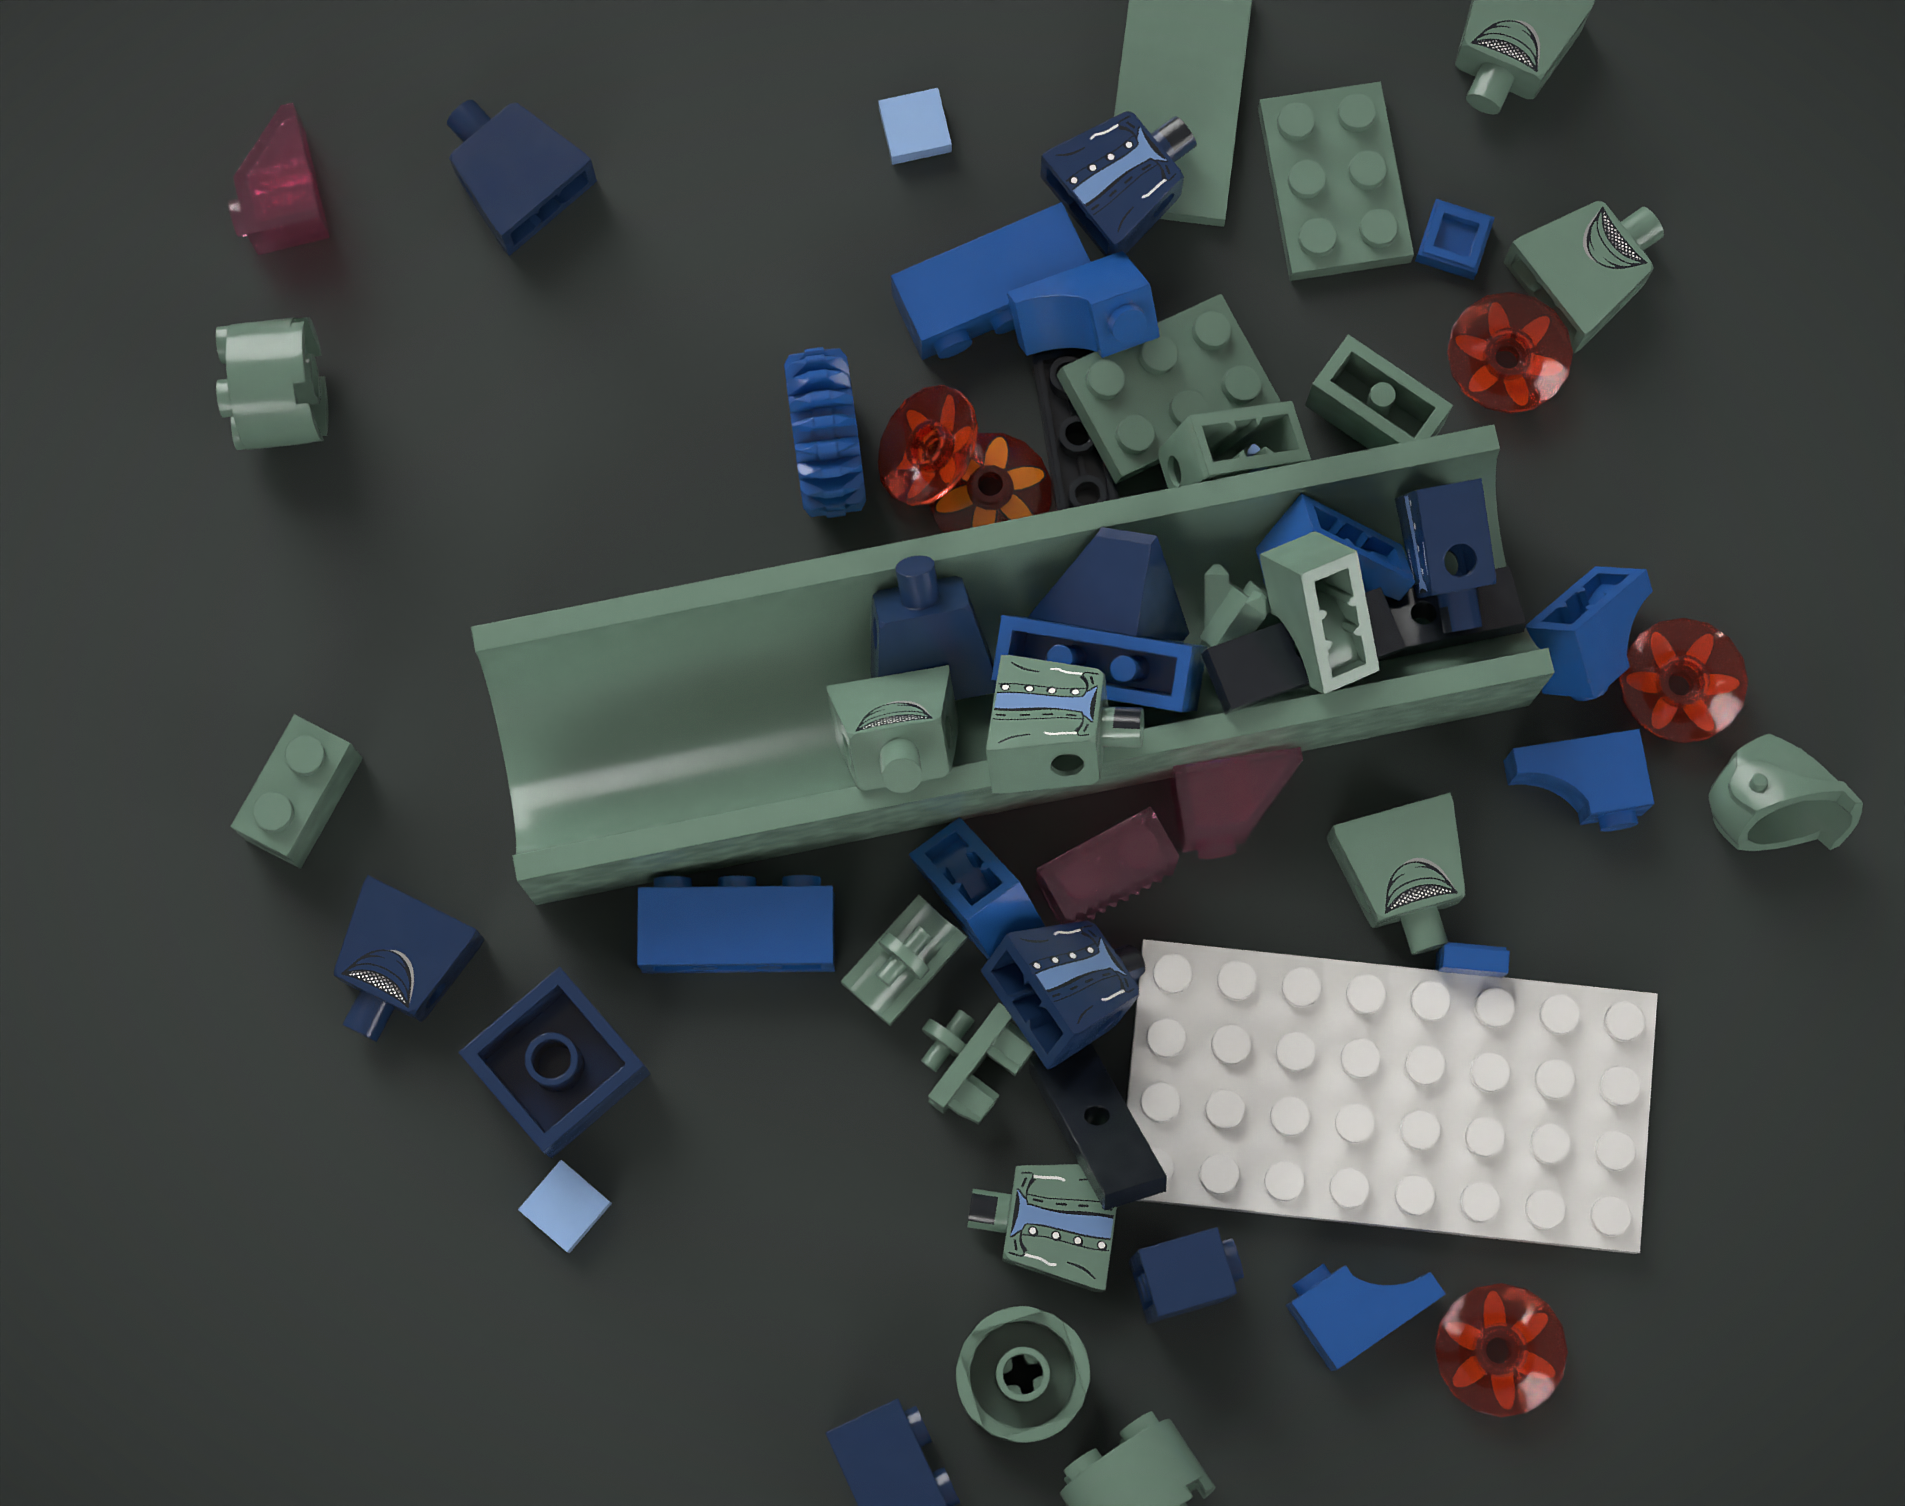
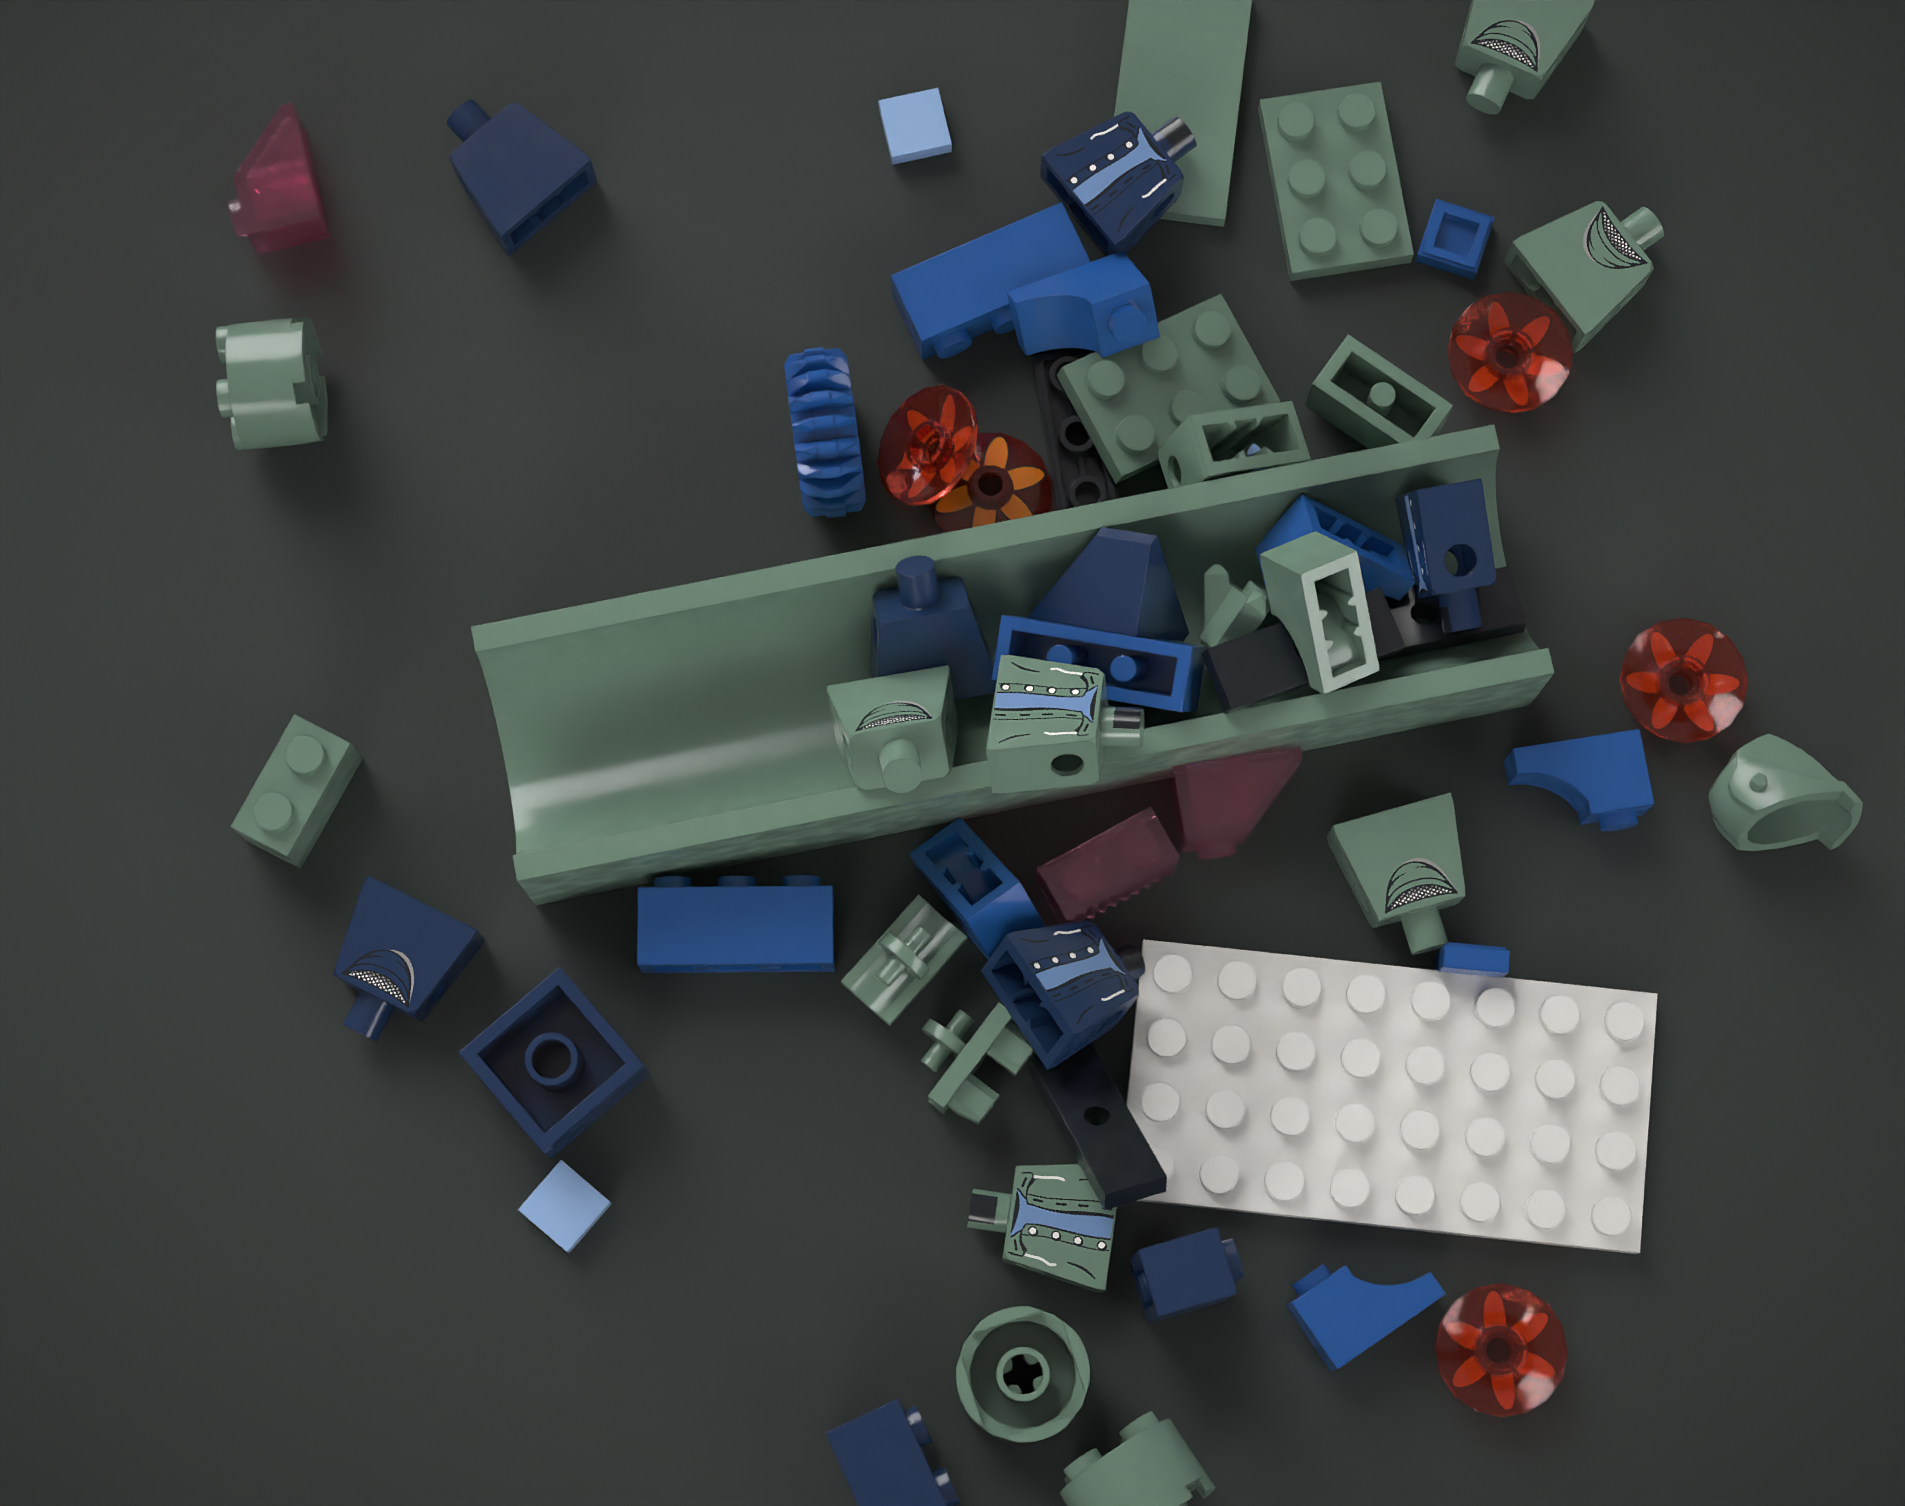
(1590, 630): blue arch -> none

